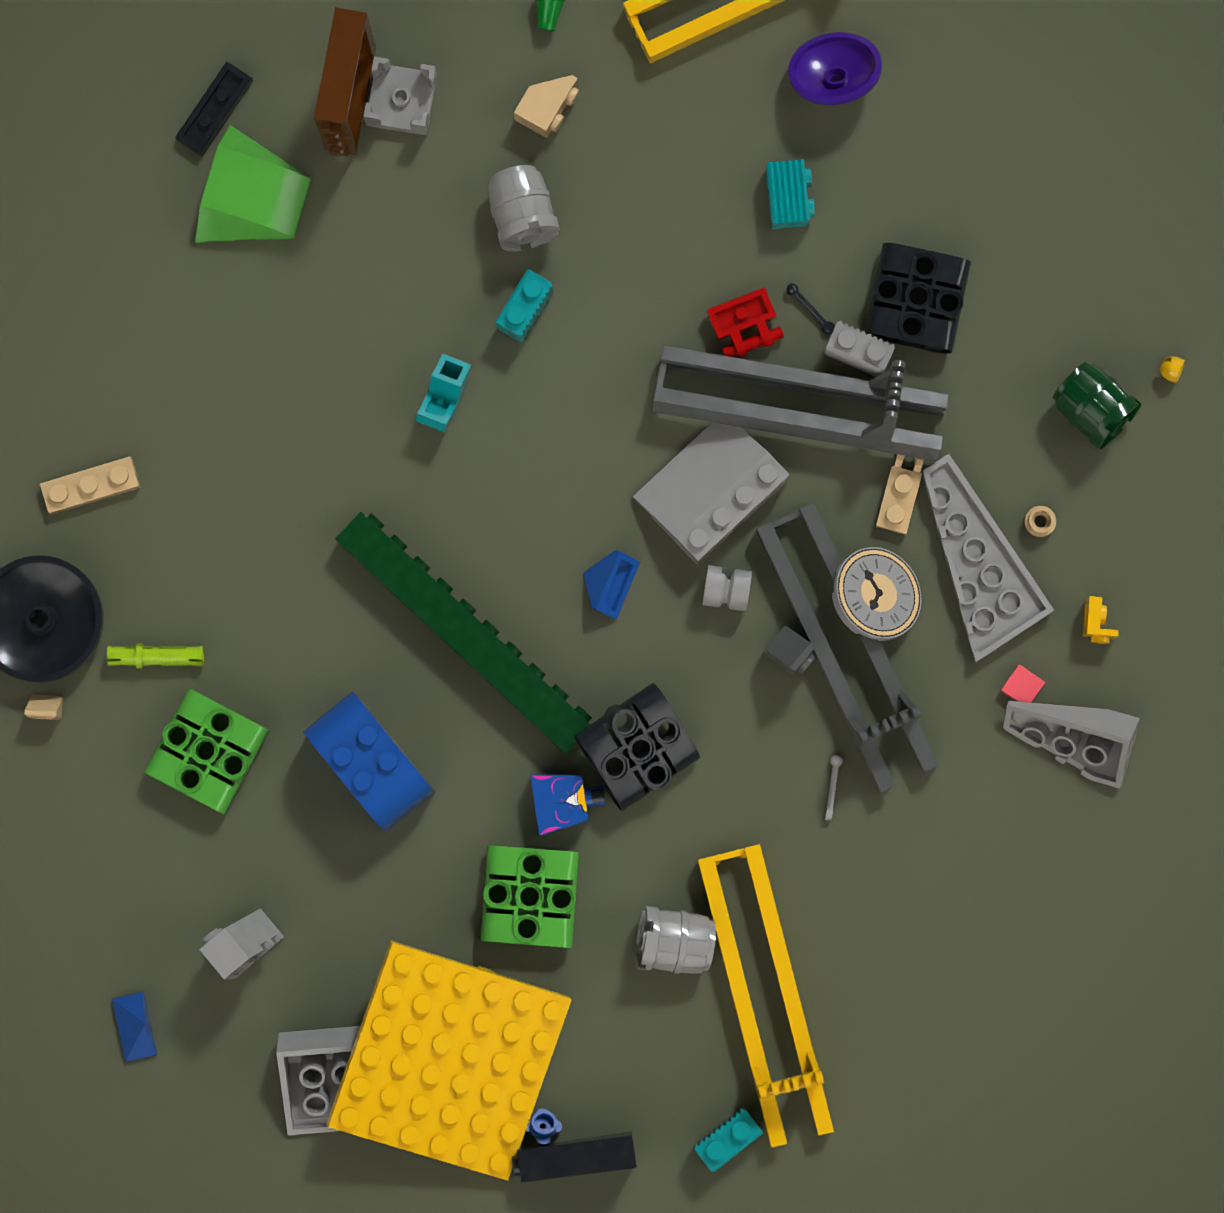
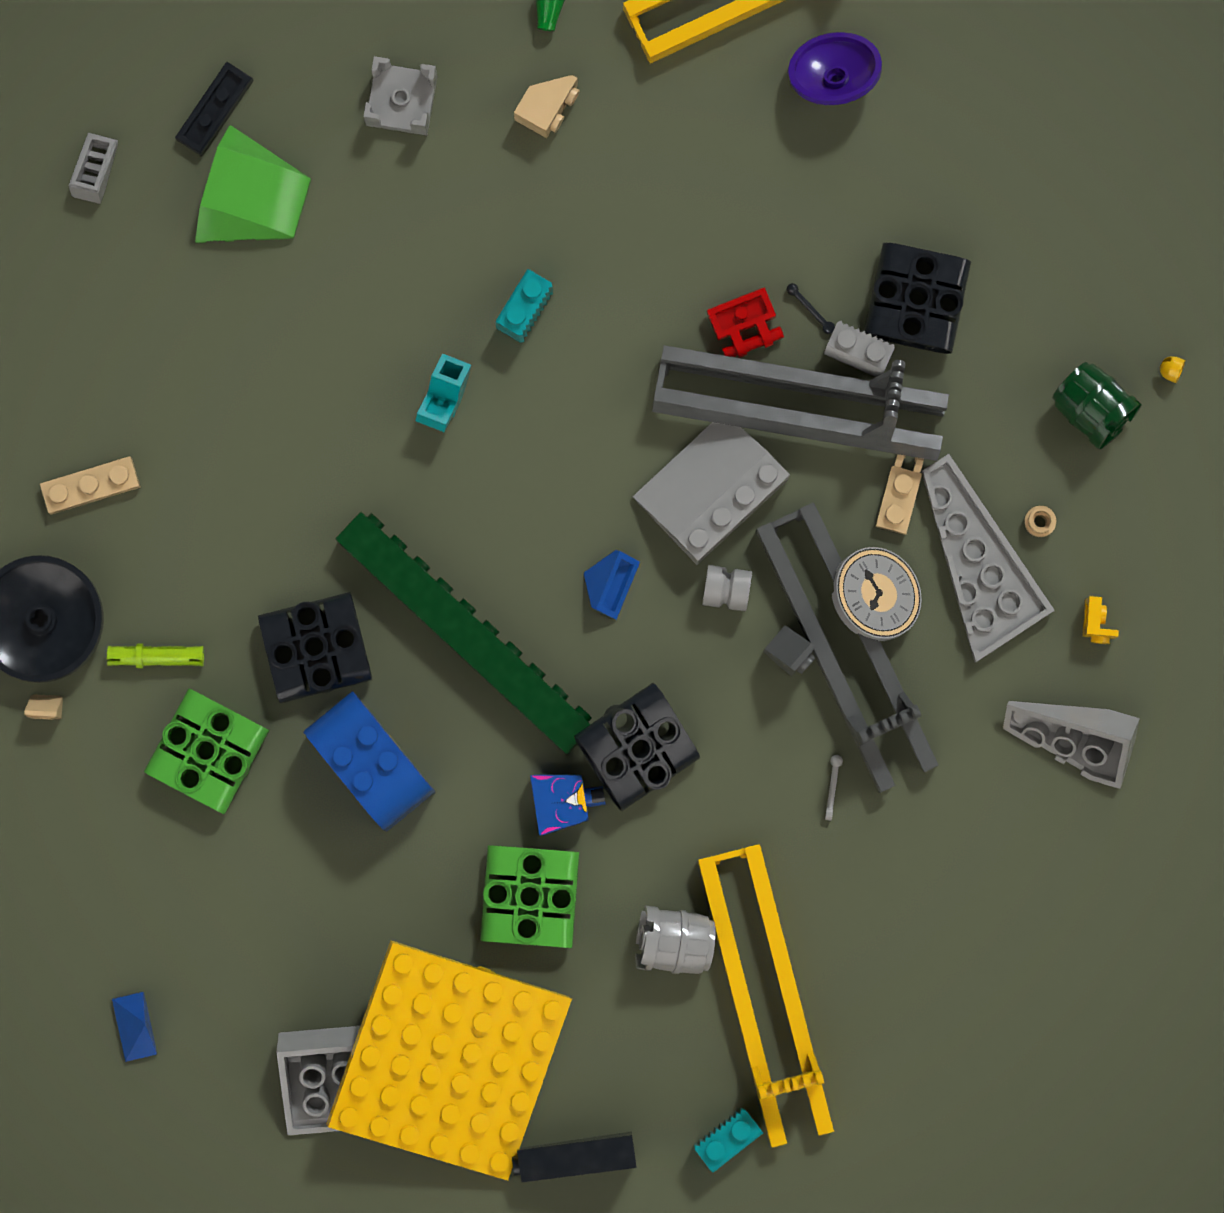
(87, 186): none -> light grey slope
(240, 944): light grey wedge -> none
(278, 633): none -> black connector
(345, 82): reddish brown window -> none
(521, 208): light grey piece -> none
(548, 1119): blue plate -> none
(788, 194): teal brick -> none
(1022, 685): coral tile -> none

